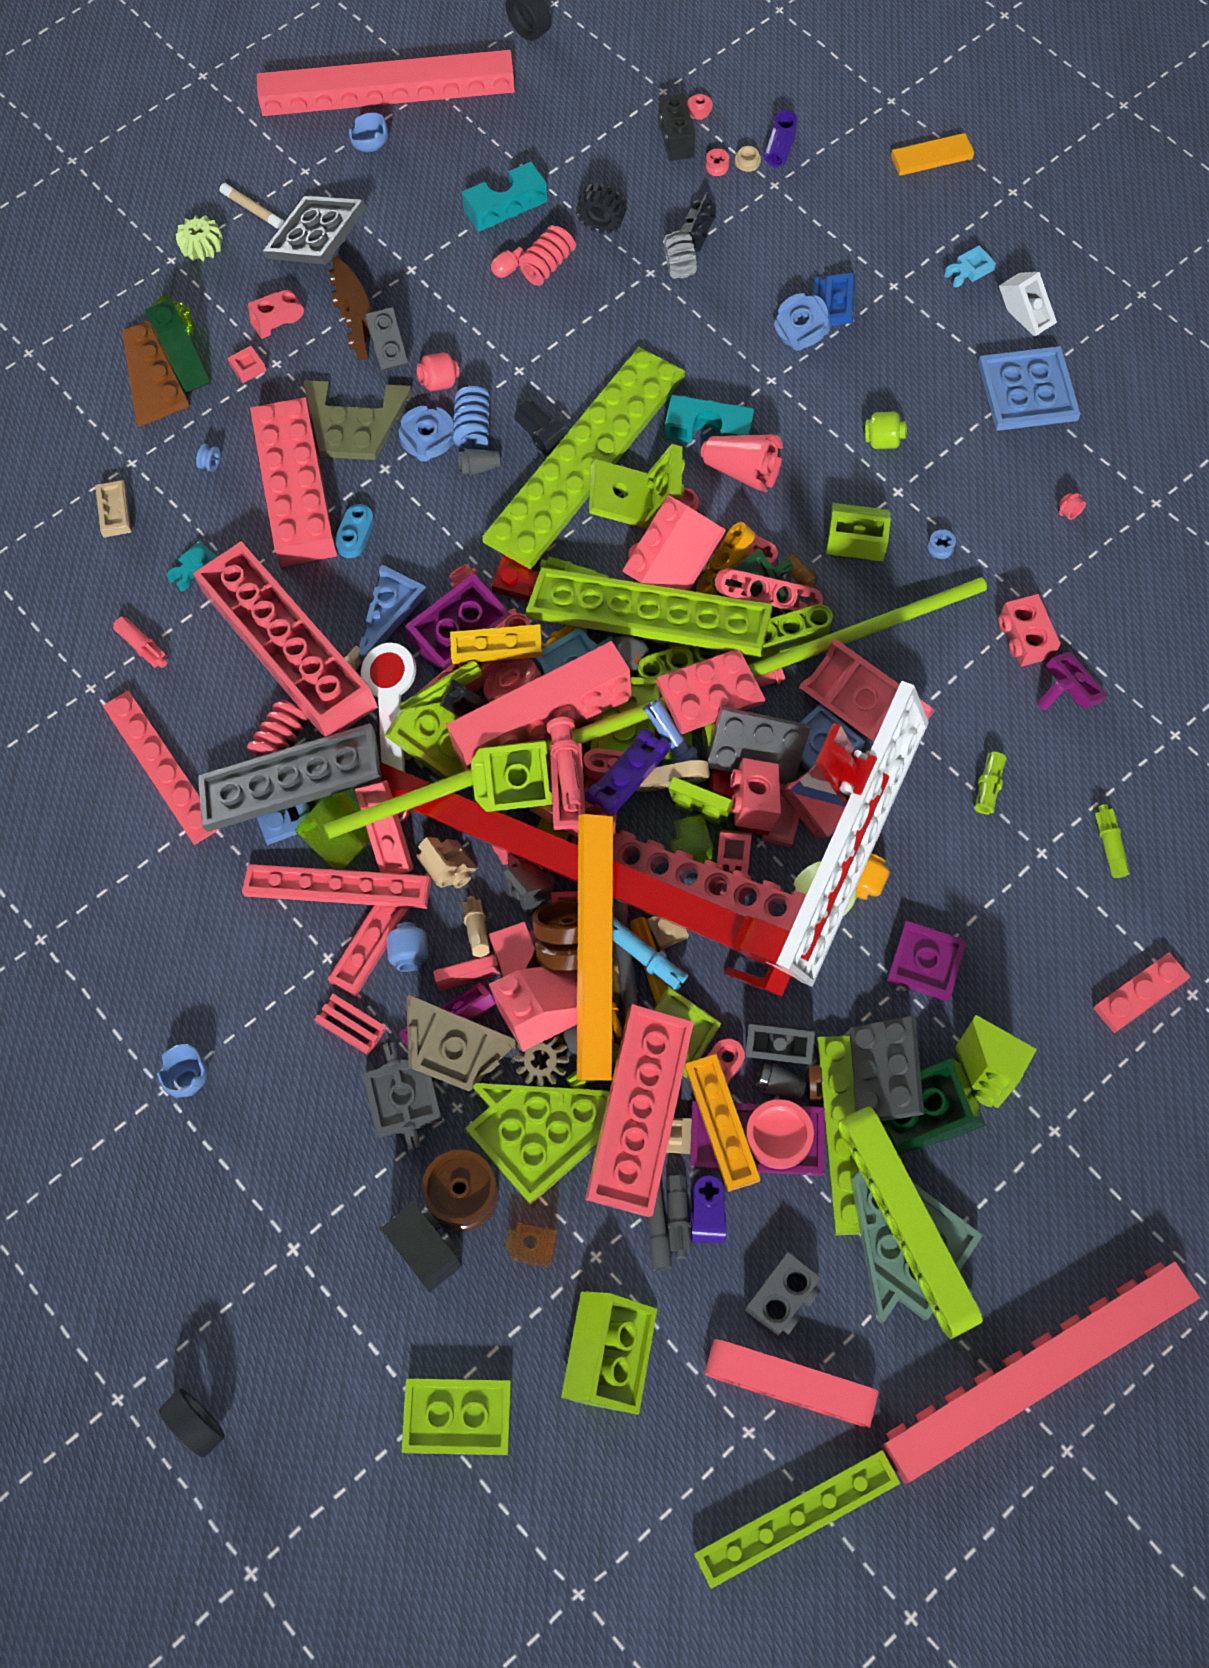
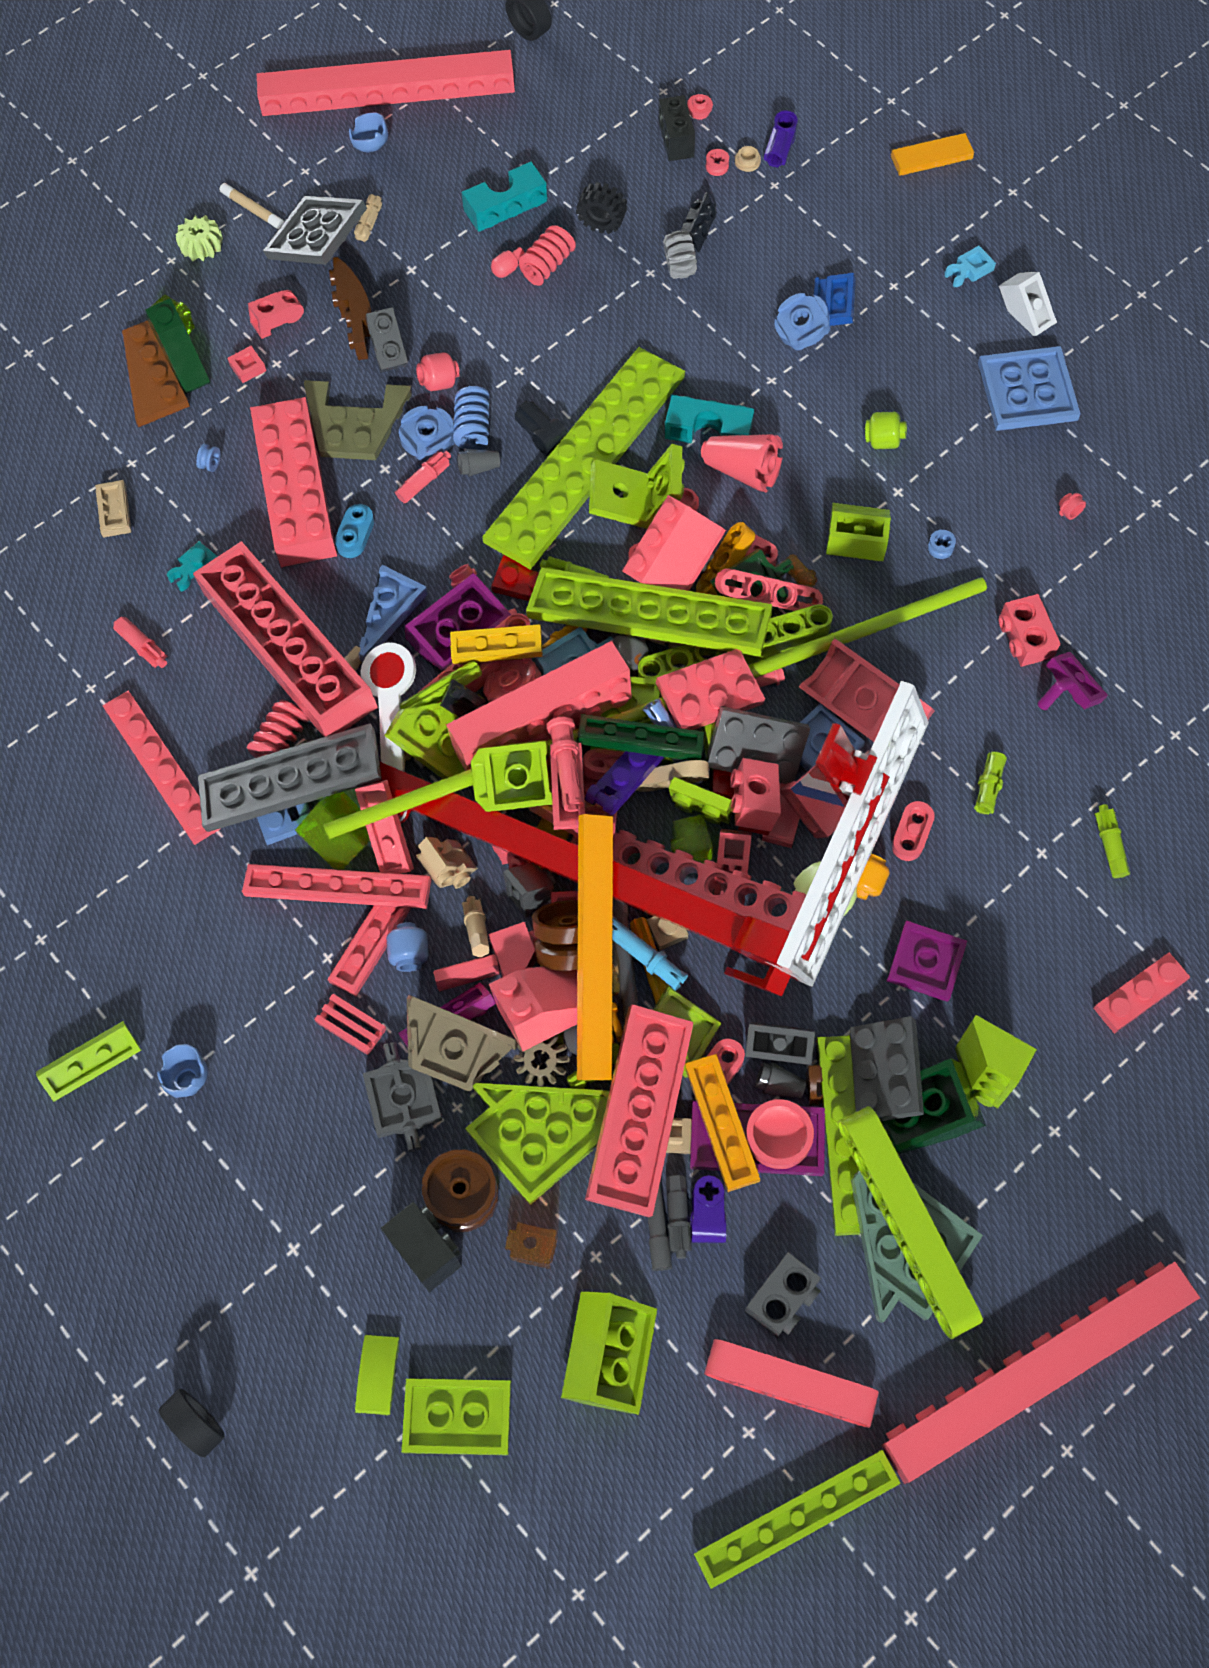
(88, 1061): none -> lime plate
(368, 218): none -> tan axle
(377, 1375): none -> lime slope
(423, 476): none -> coral piece
(640, 737): none -> dark green tile
(912, 832): none -> coral plate

